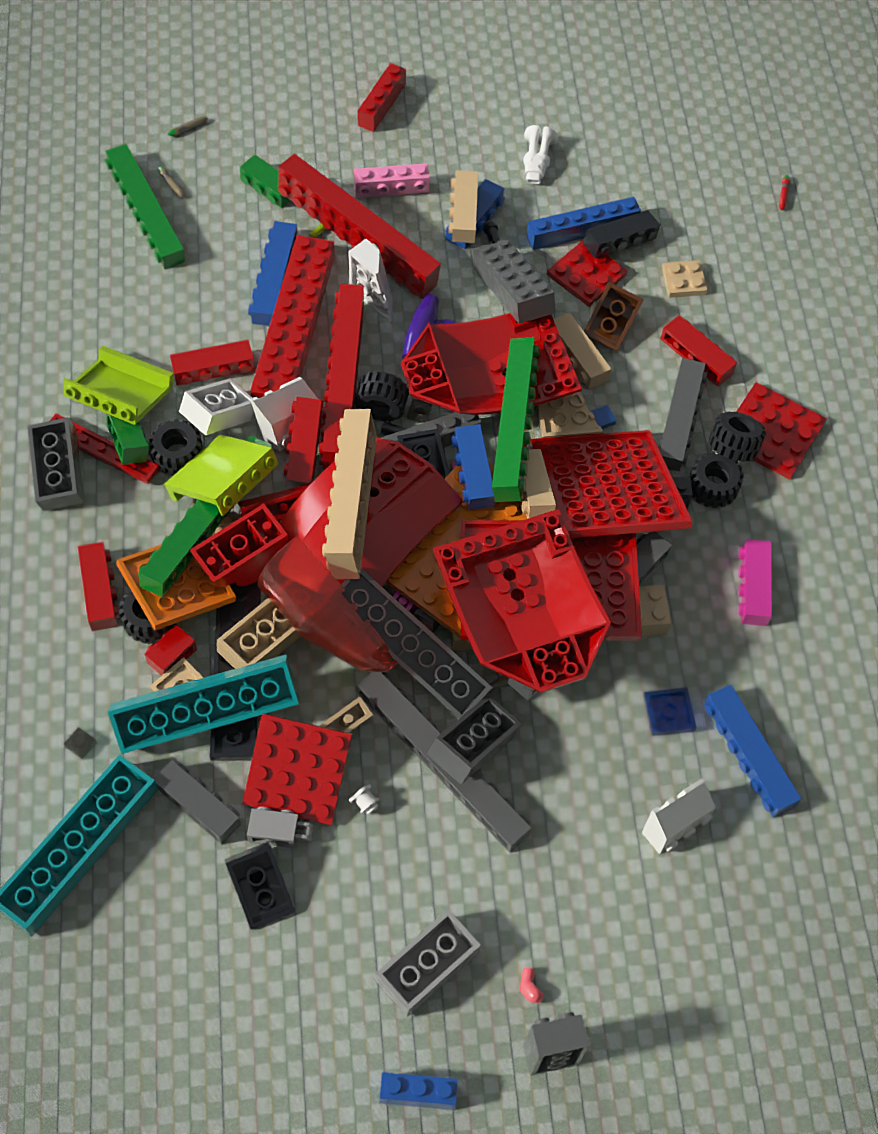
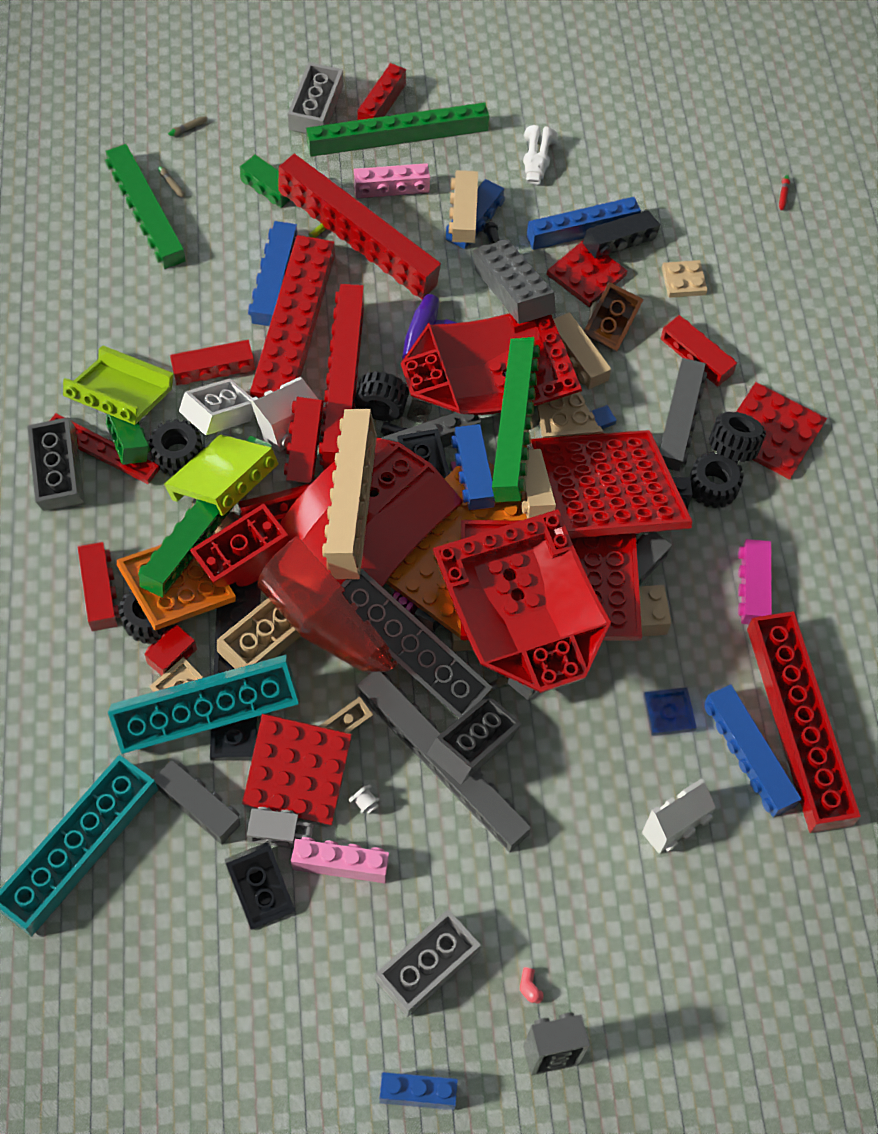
(80, 743): clear smoke plate -> none
(315, 97): none -> light grey brick
(340, 860): none -> bright pink brick
(368, 270): white wedge -> none
(397, 129): none -> green brick
(803, 723): none -> red brick

